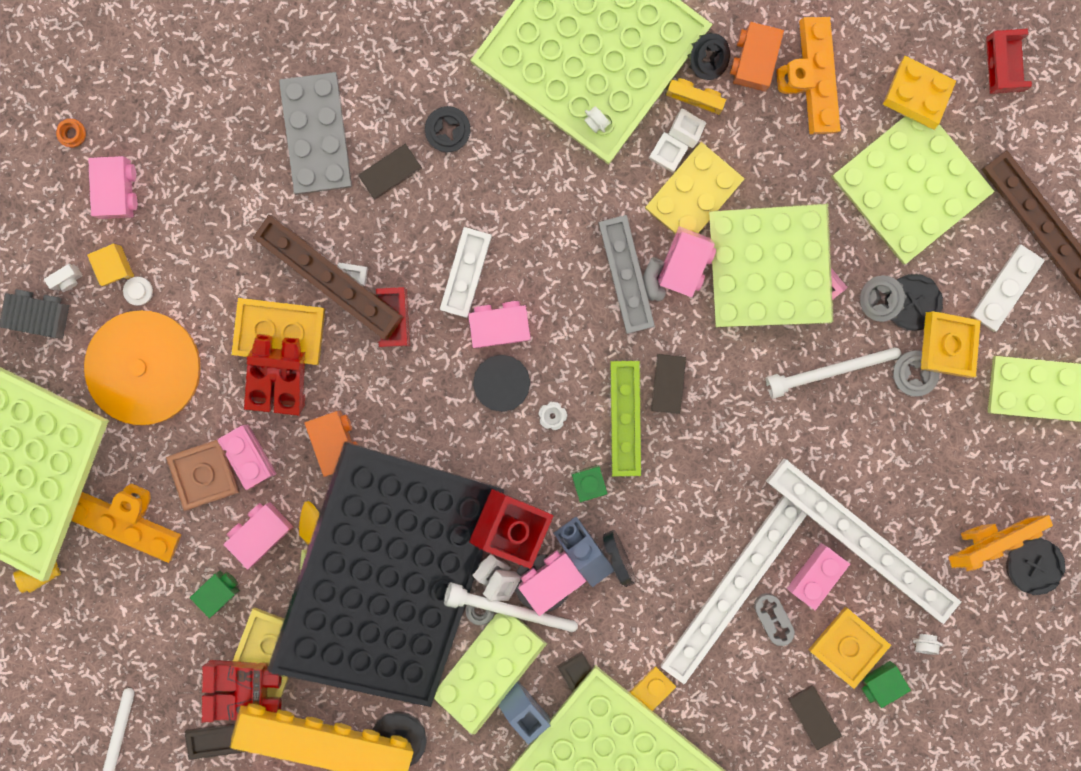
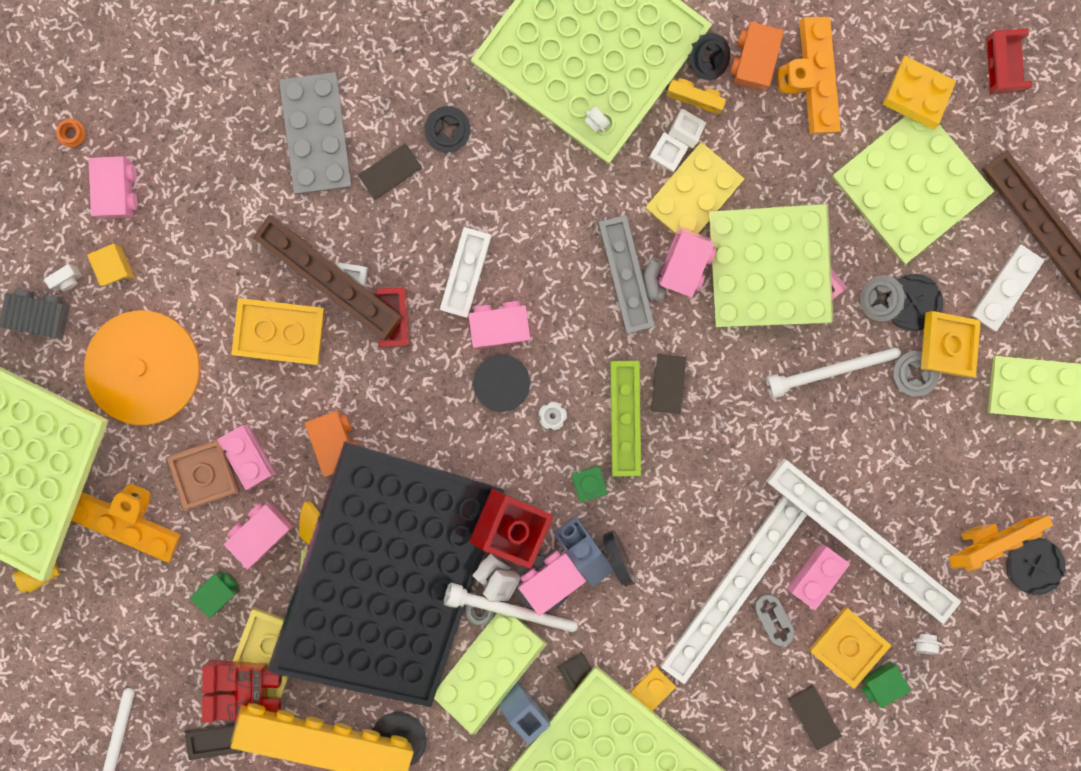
(137, 291): white plate -> none
(275, 376): red hips -> none

